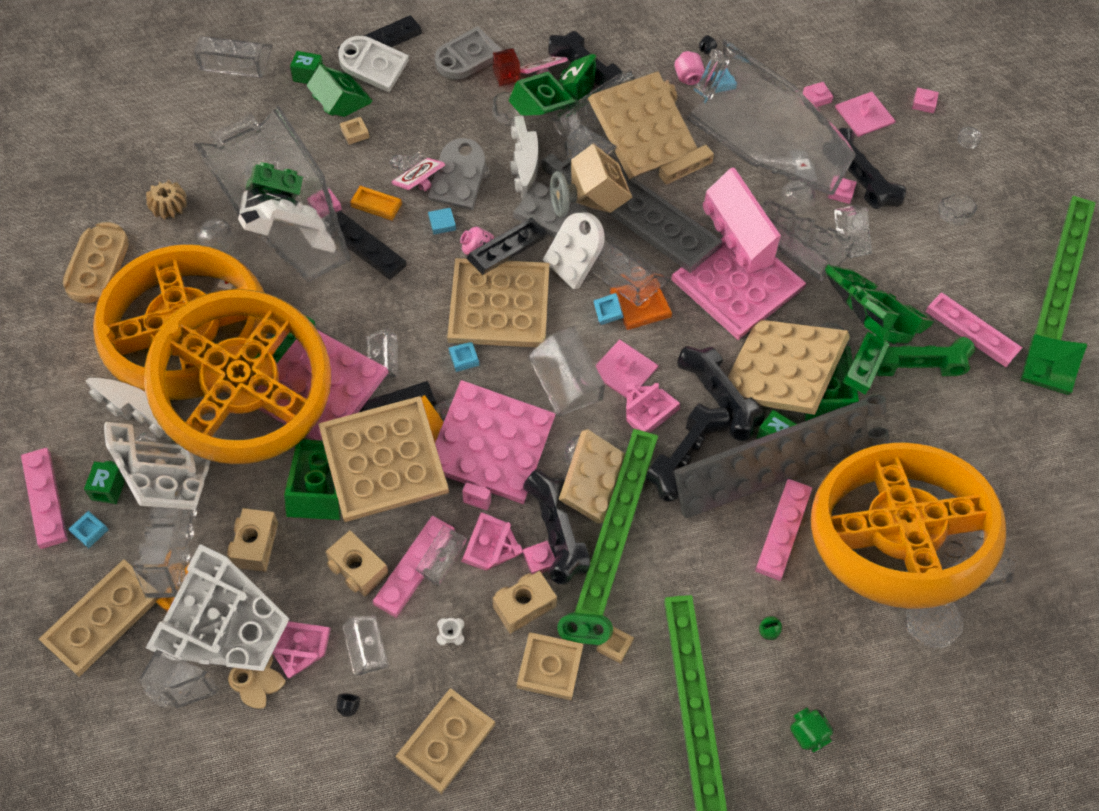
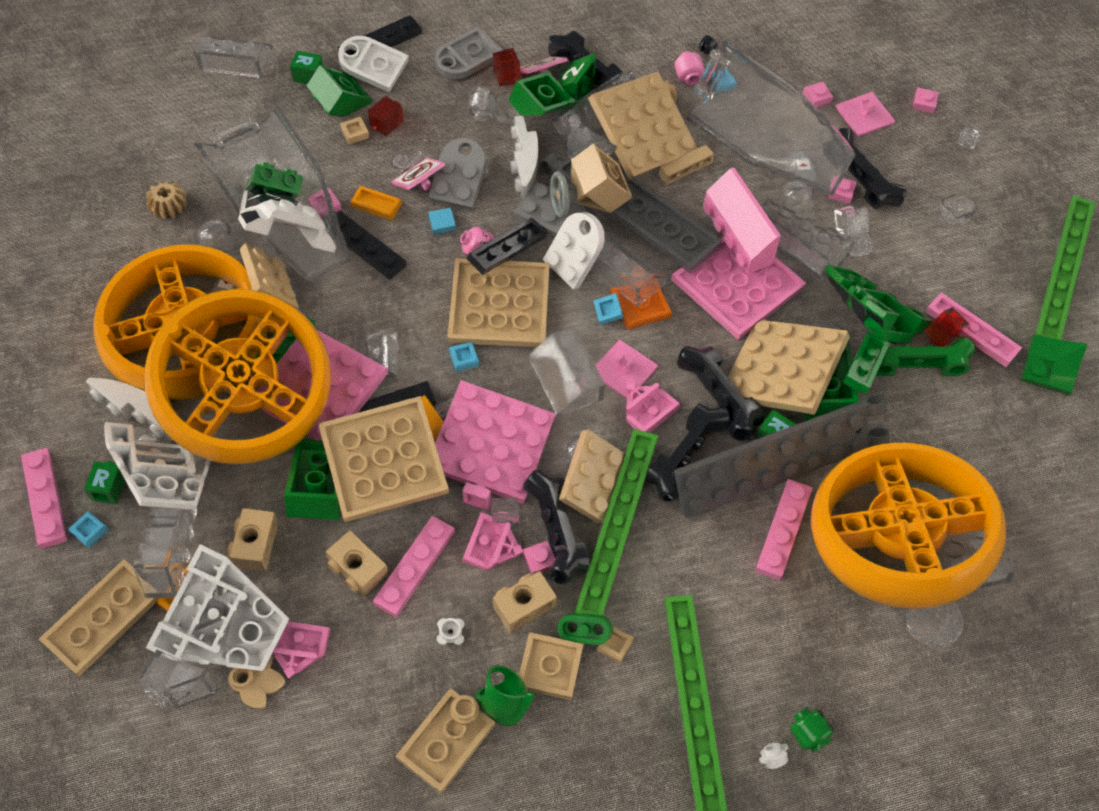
(95, 261): tan tile -> none
(267, 274): none -> tan plate
(347, 704): black hinge -> none
(364, 645): clear slope -> none
(385, 115): none -> clear red brick
(441, 555): clear slope -> none
(464, 709): none -> tan plate
(480, 104): none -> clear head
(504, 510): none -> clear tile
(504, 701): none -> green piece
(772, 632): green hinge -> none
(774, 755): none -> white plate
(946, 327): none -> clear red brick

